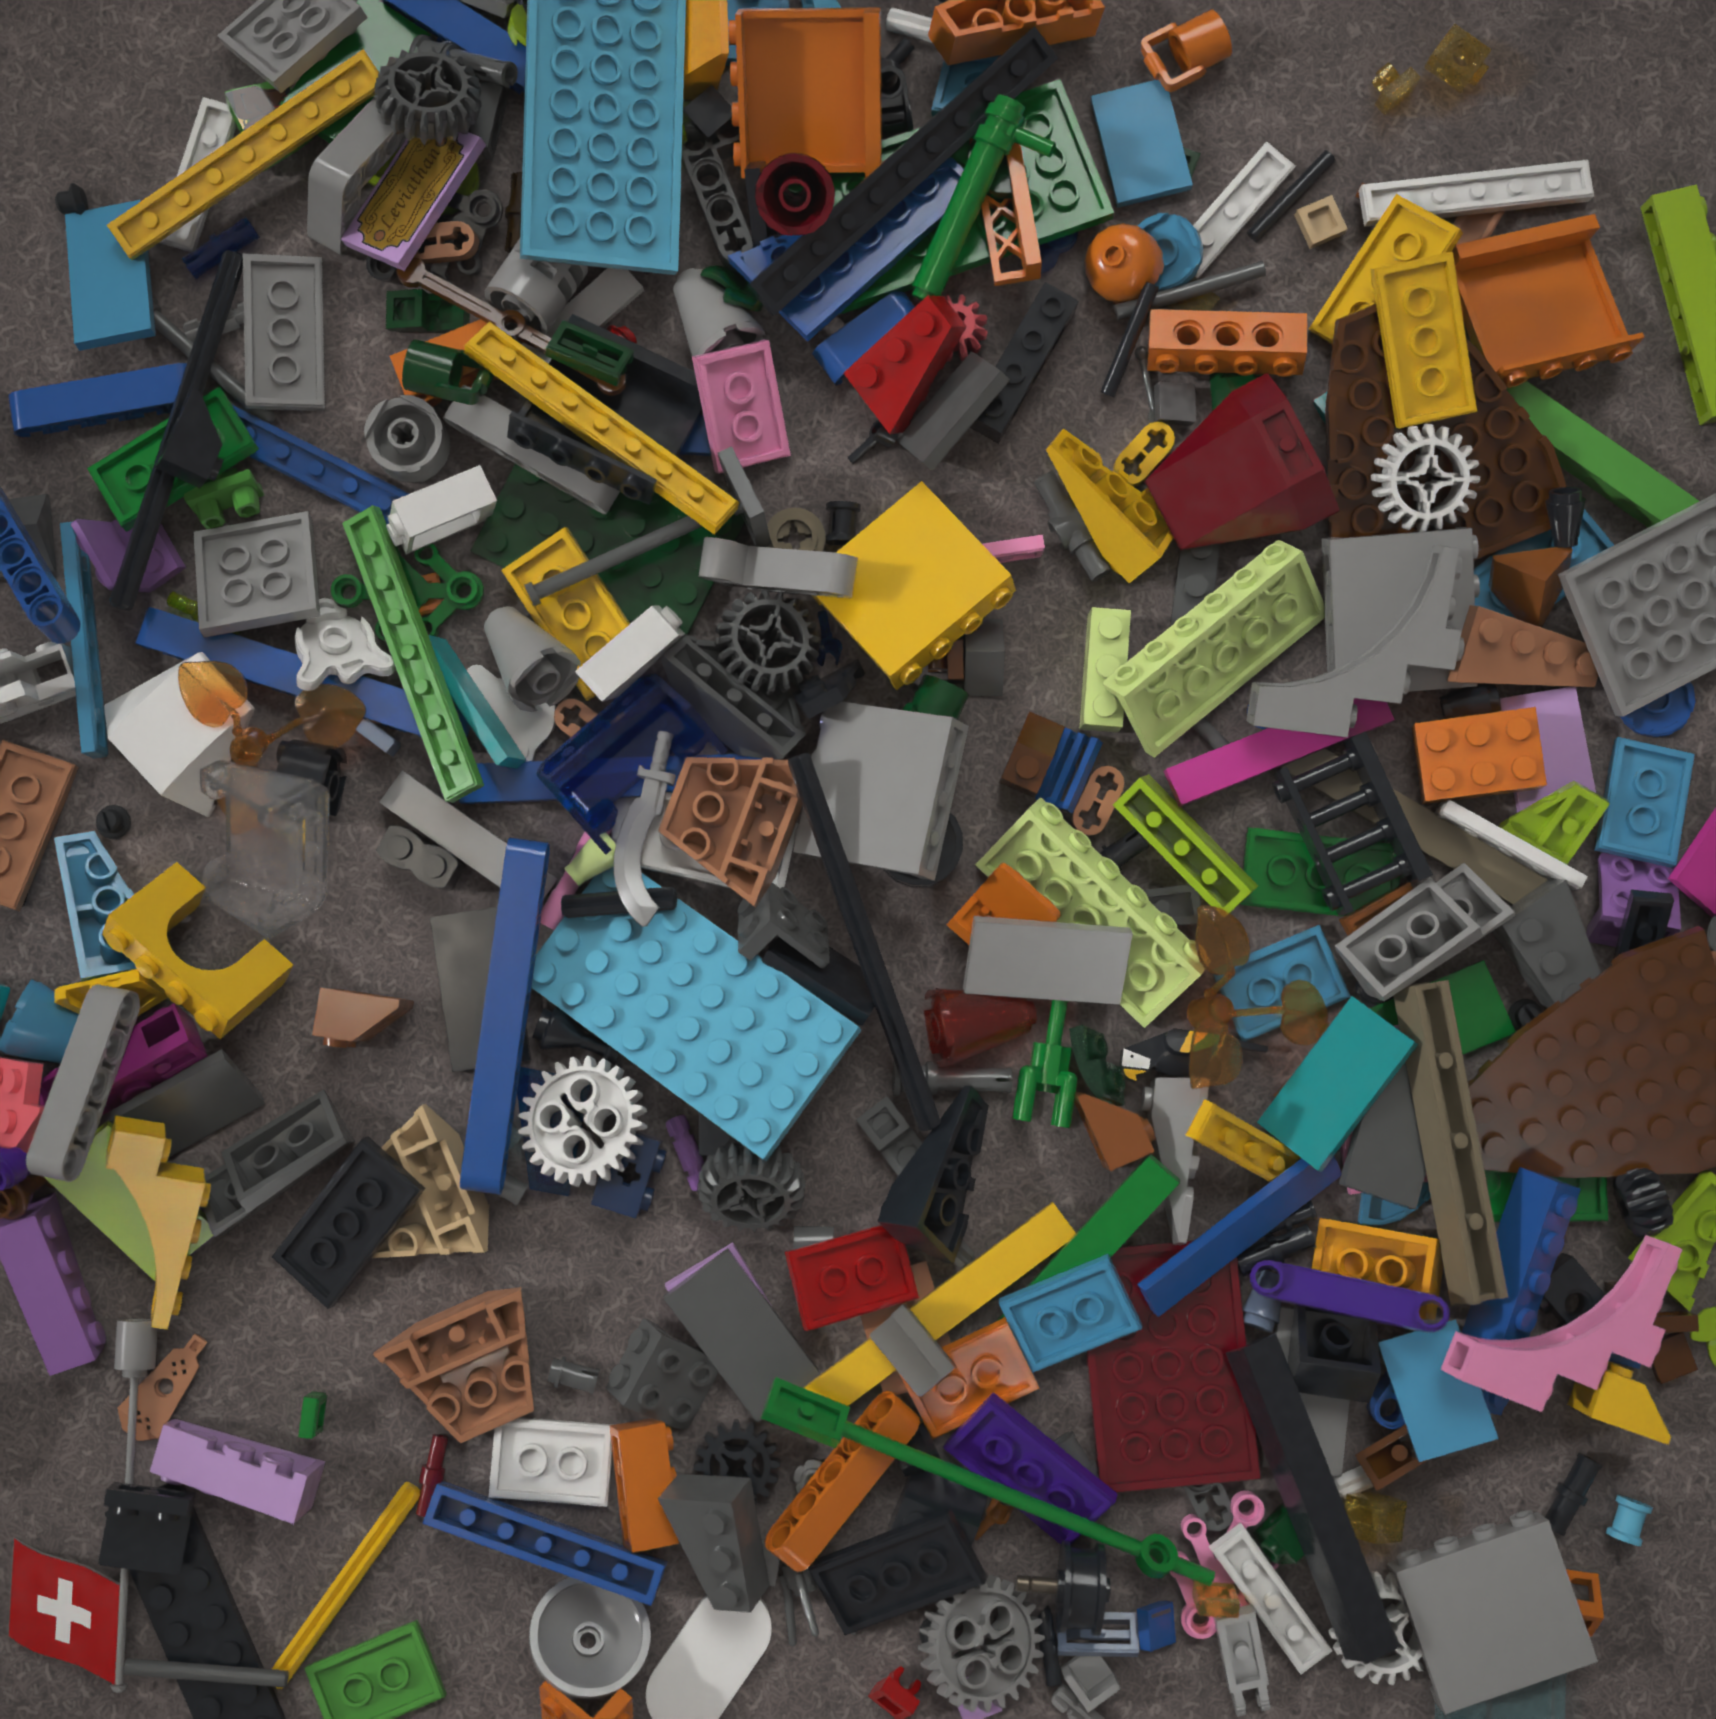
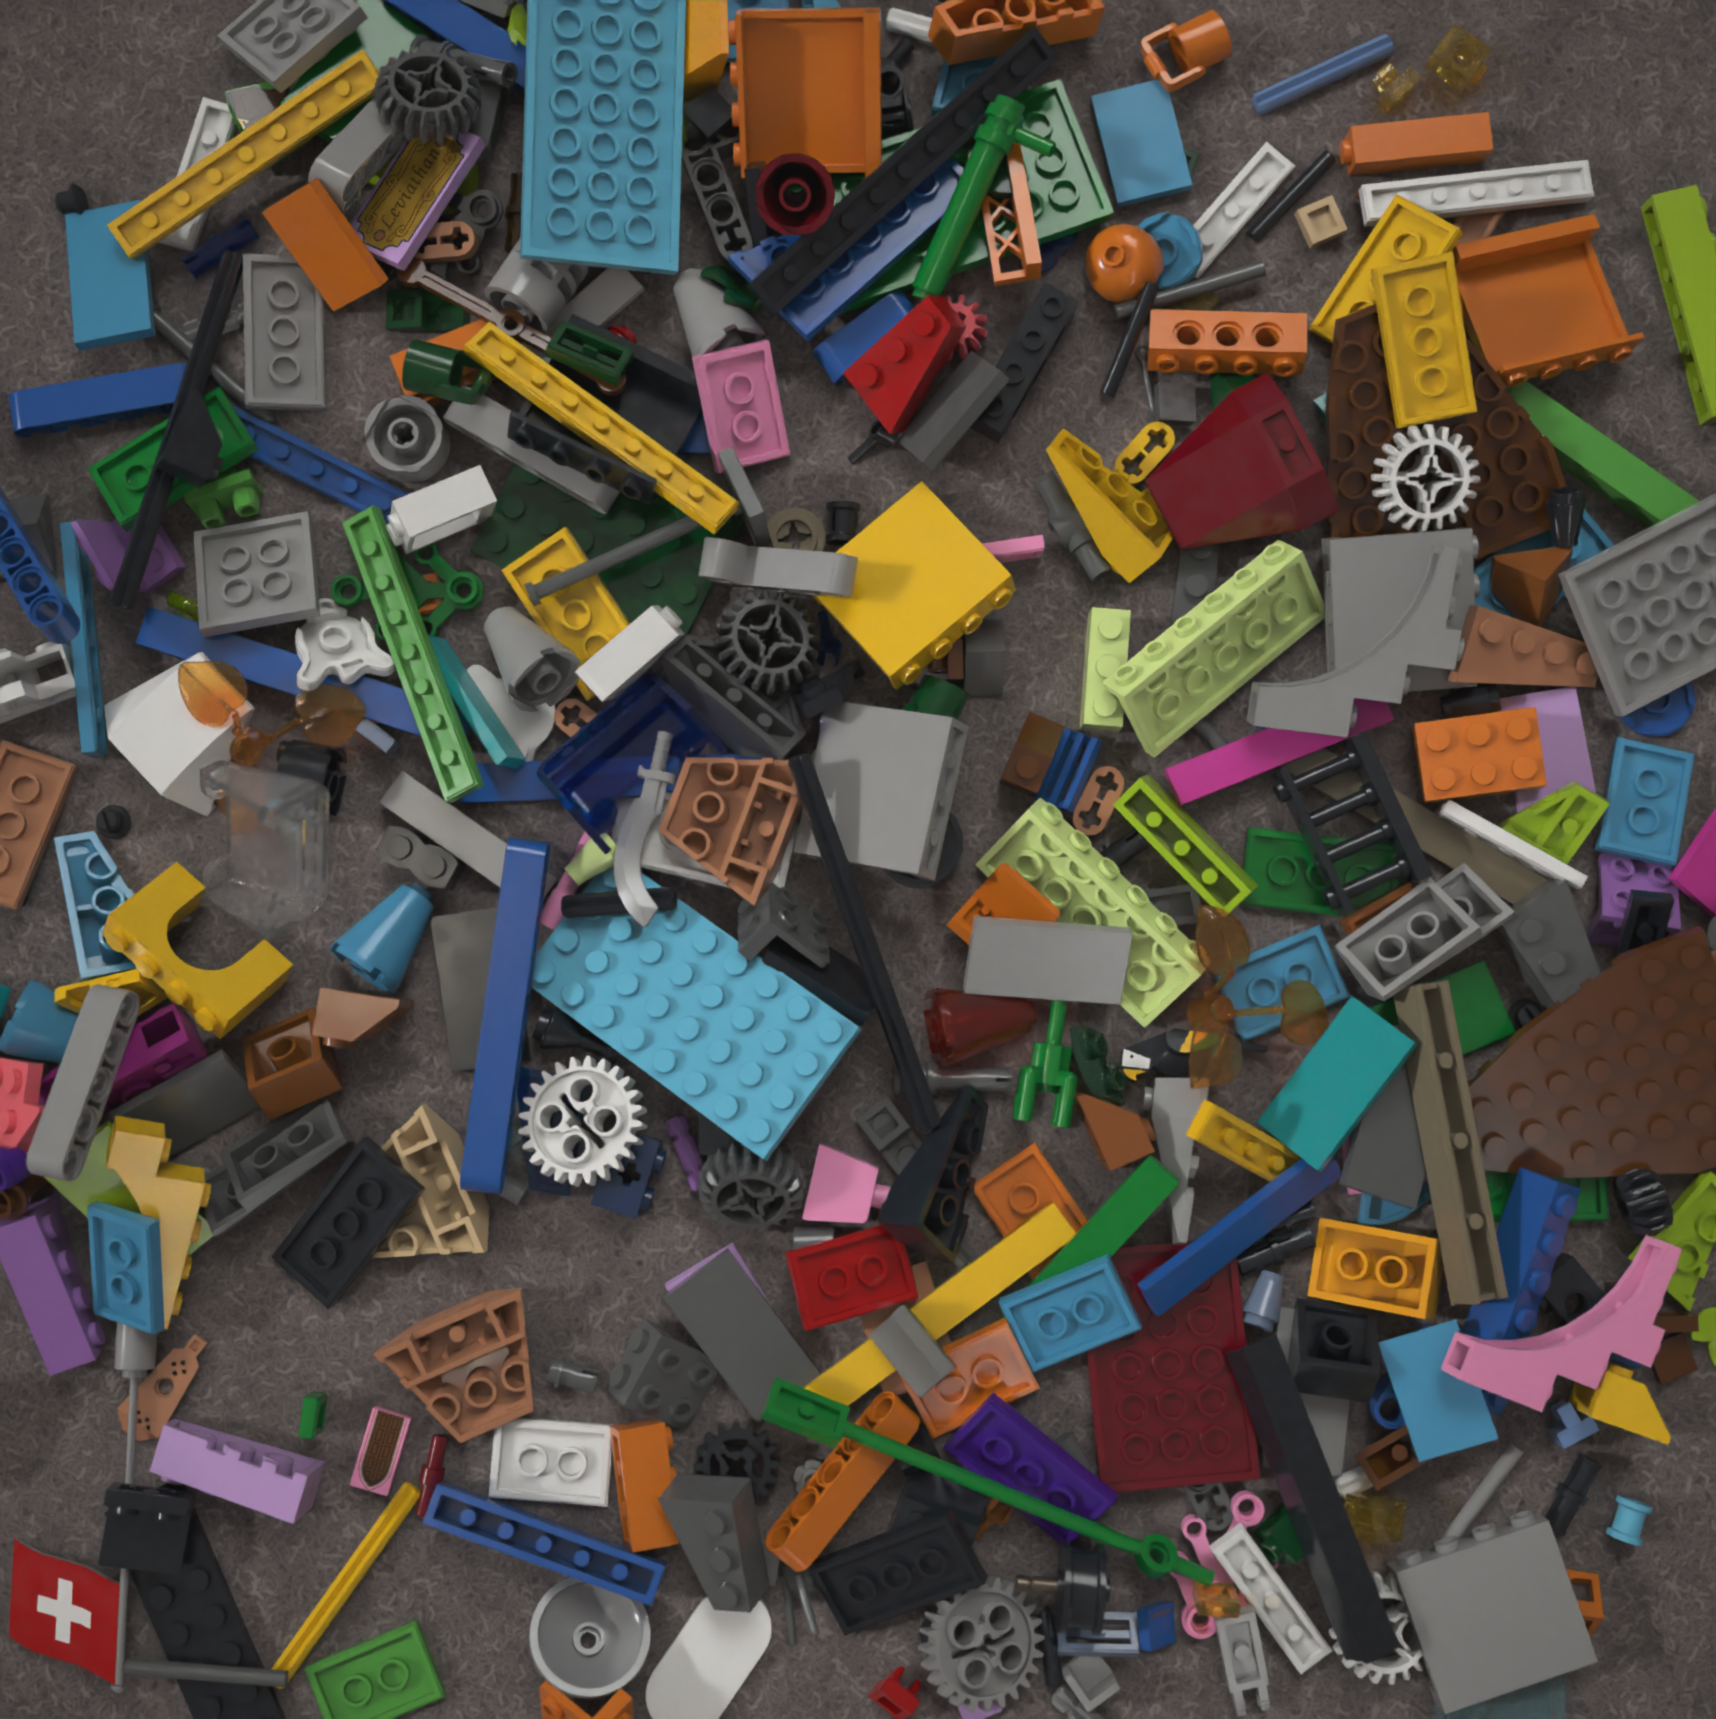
(126, 1267): none -> dark azure tile
(289, 1065): none -> dark orange slope
(325, 245): none -> orange tile
(381, 1451): none -> tile
(386, 937): none -> dark azure cone
(842, 1188): none -> bright pink torso
(1021, 1190): none -> orange tile
(1323, 74): none -> medium blue axle
(1349, 1296): dark purple piece -> none
(1417, 144): none -> orange brick
(1484, 1492): none -> light grey bar
(1570, 1425): none -> medium blue tile

